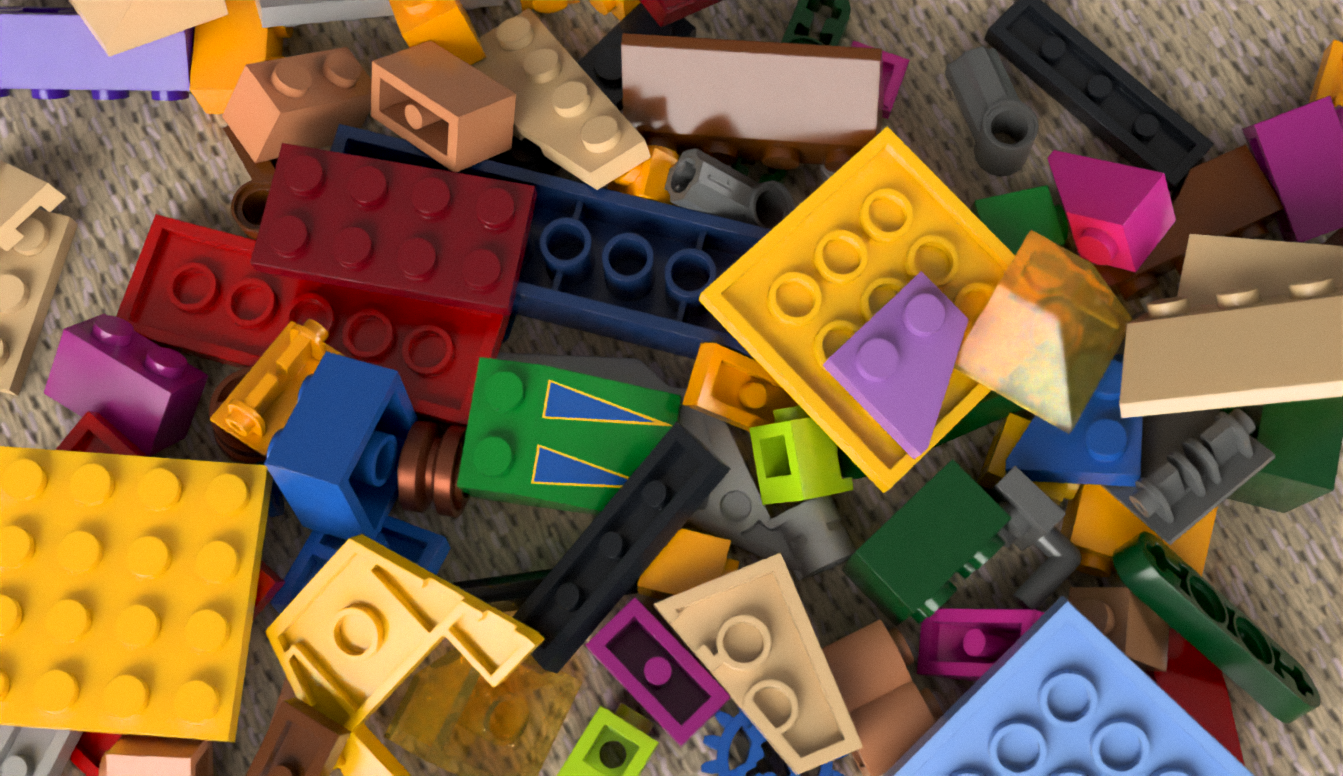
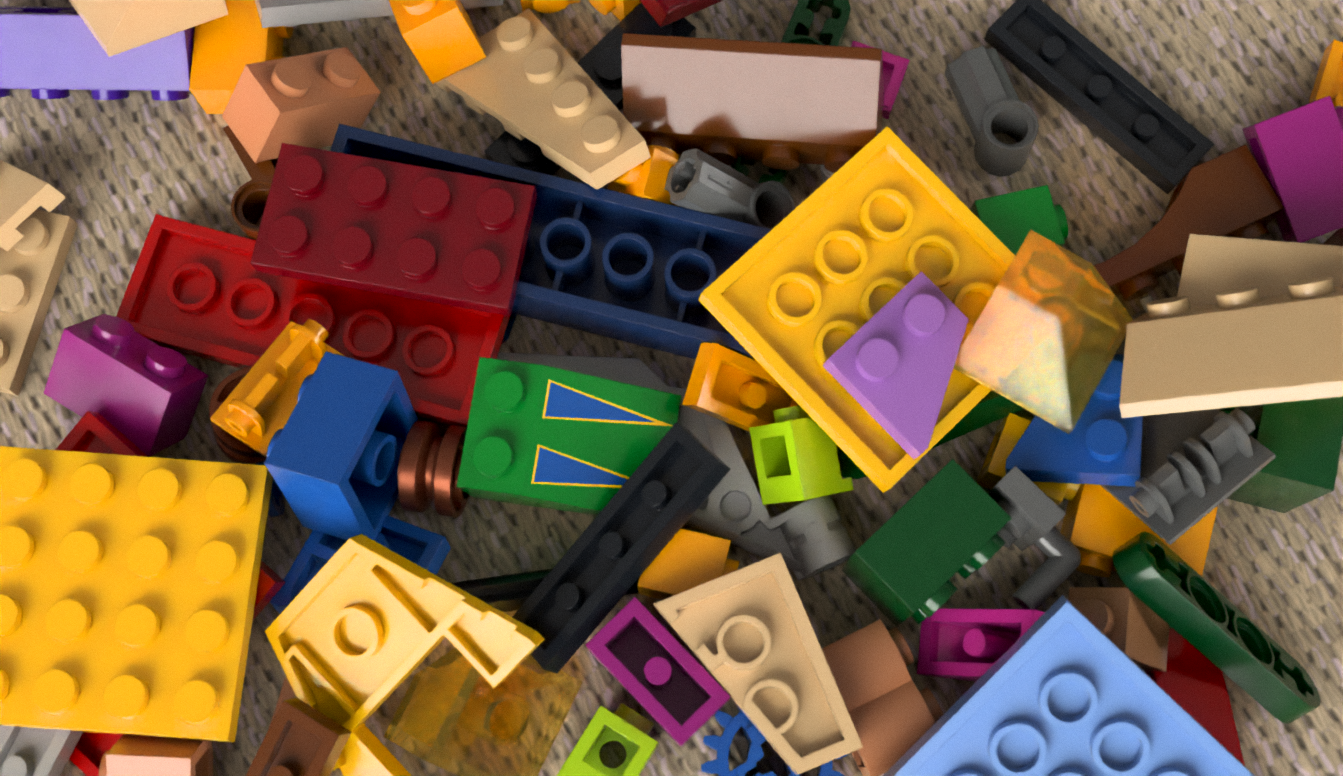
(442, 105): nougat brick -> none
(1112, 208): dark pink slope -> none

